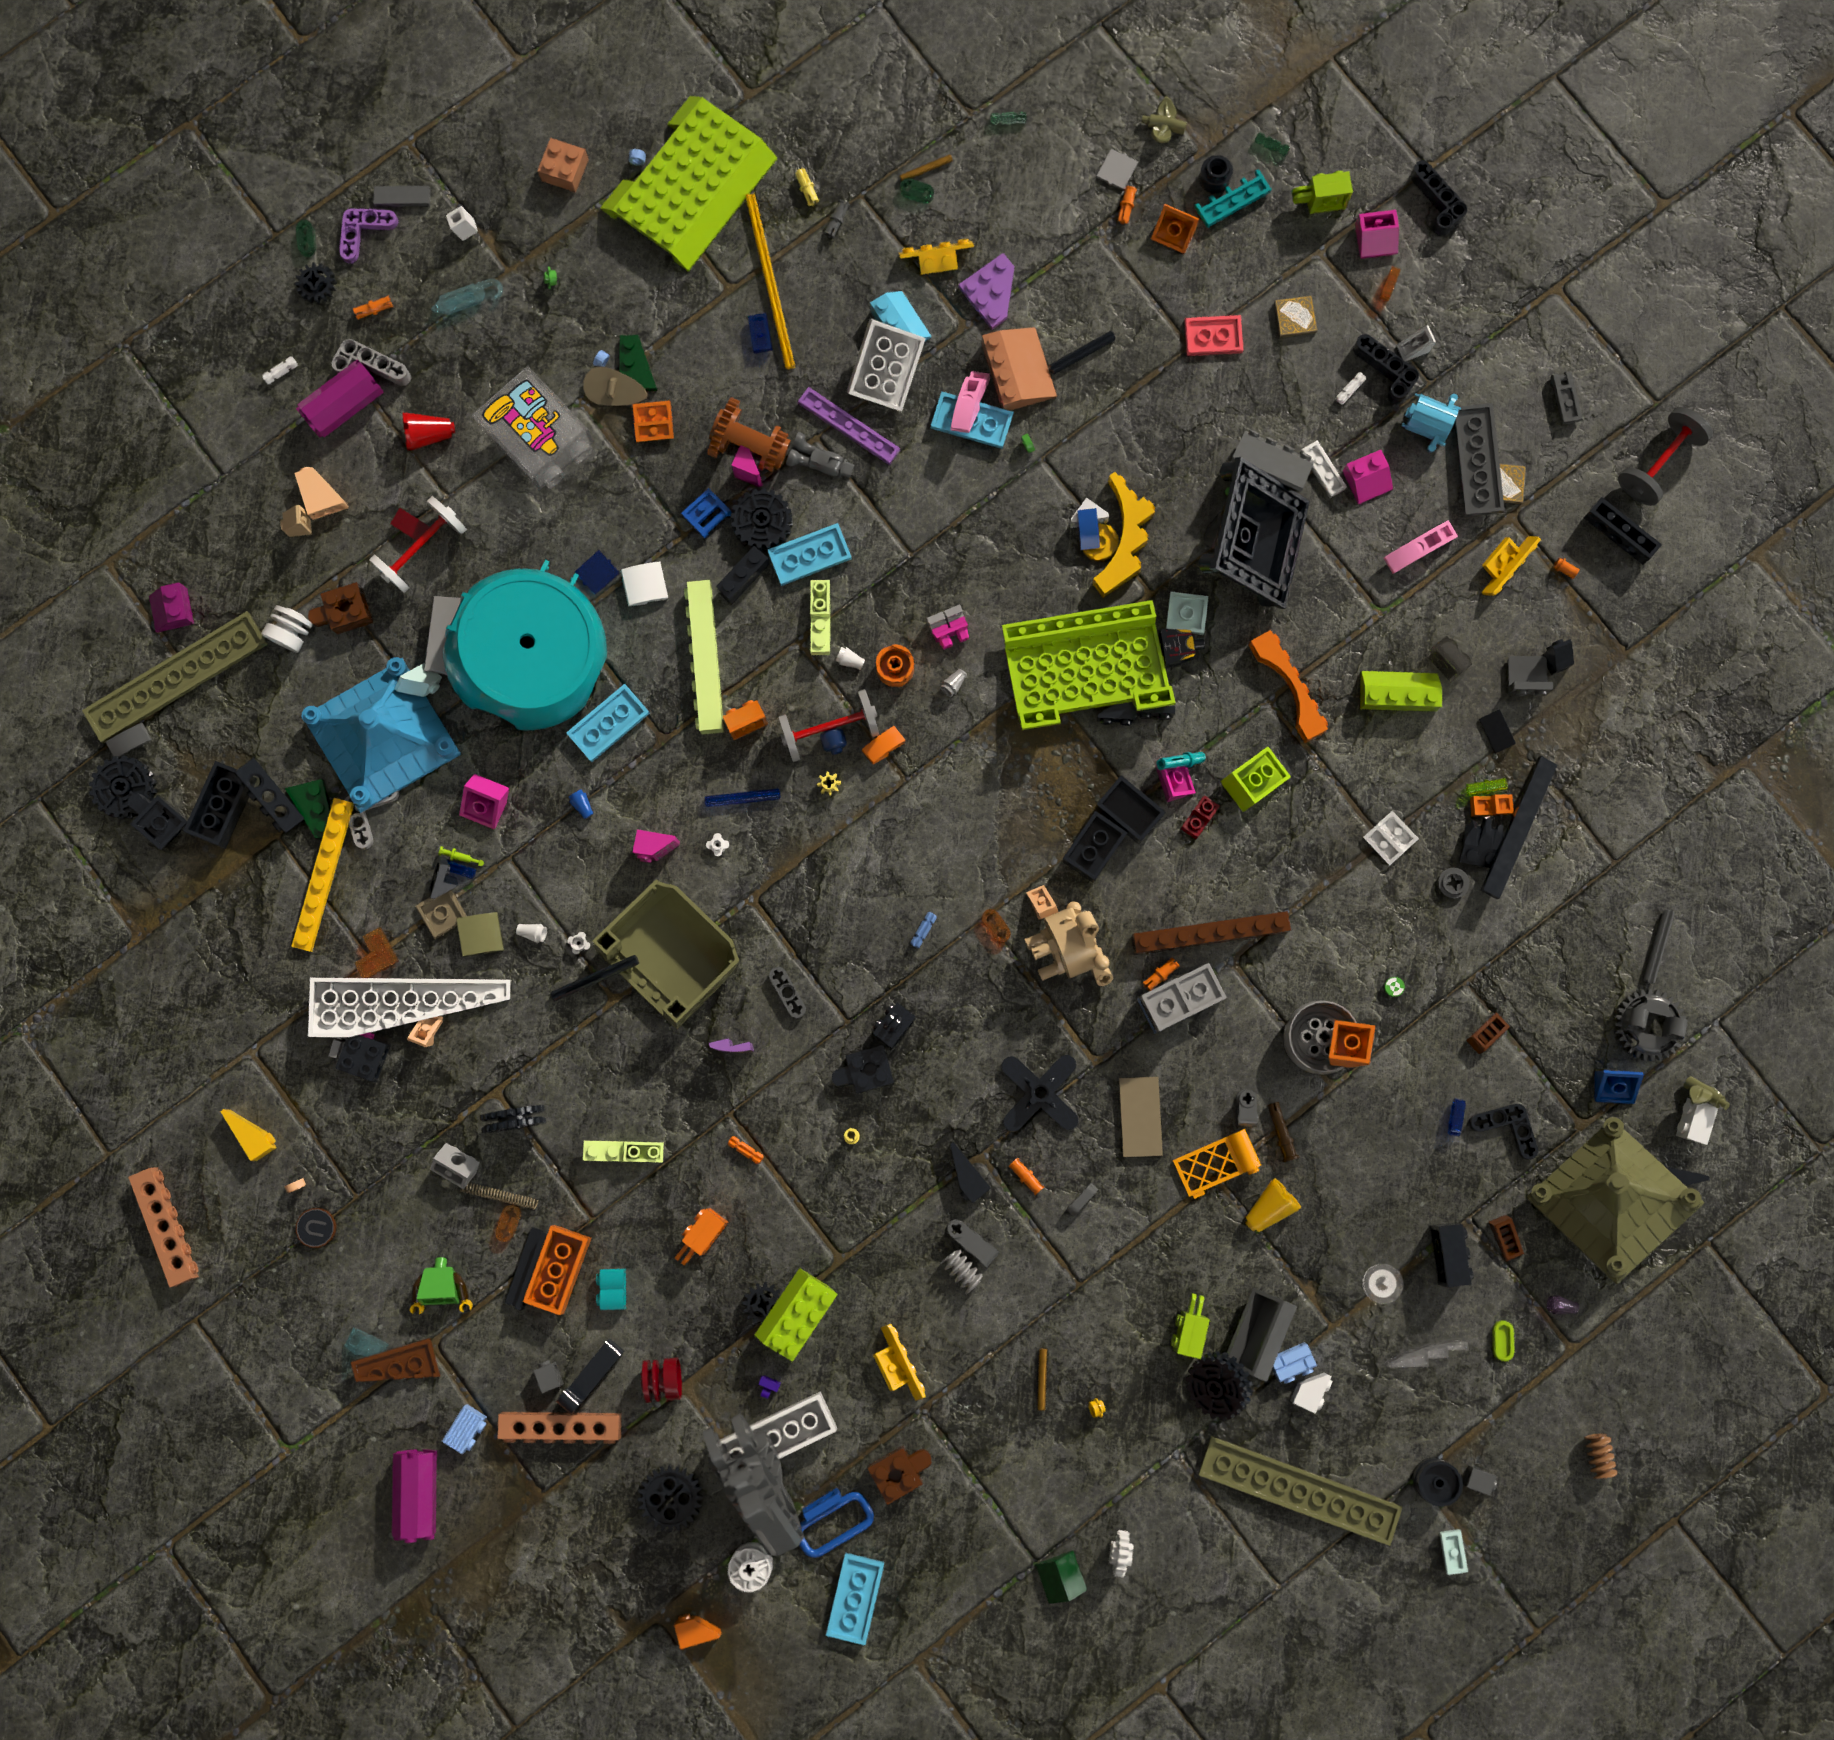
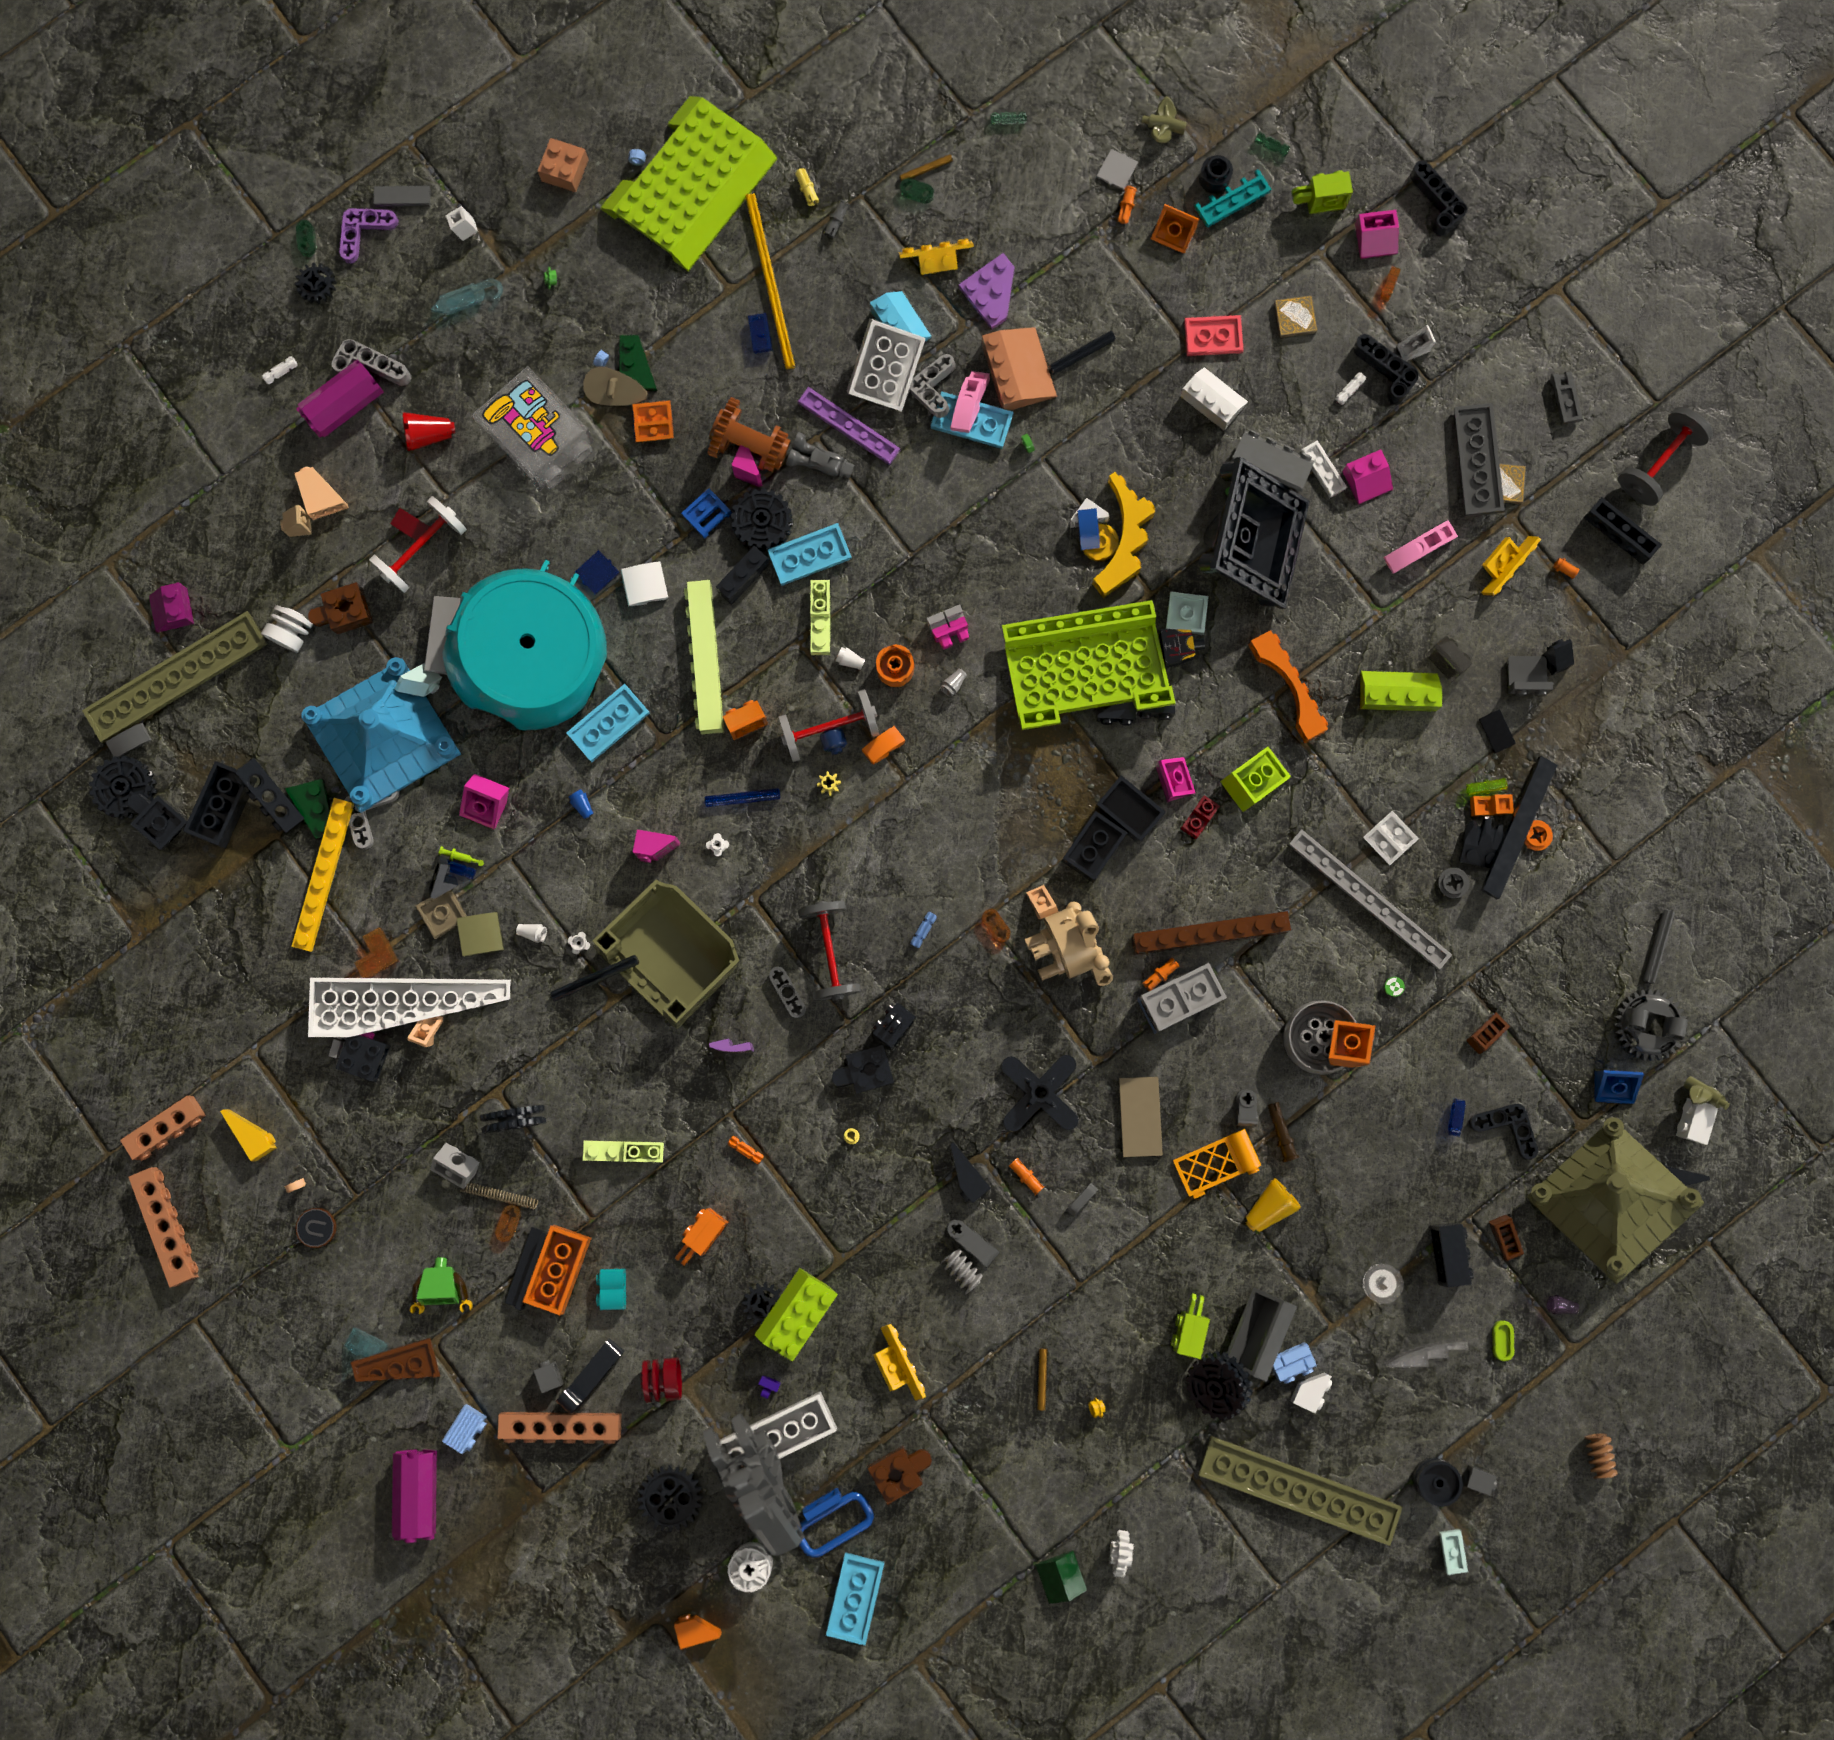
(135, 1141): none -> nougat brick
(372, 307): orange pin -> none
(822, 910): none -> dark grey piece
(926, 388): none -> light grey beam
(1186, 759): teal pin -> none
(1213, 398): none -> white slope
(1370, 899): none -> light grey plate
(1432, 419): medium azure container -> none
(1544, 840): none -> orange gear

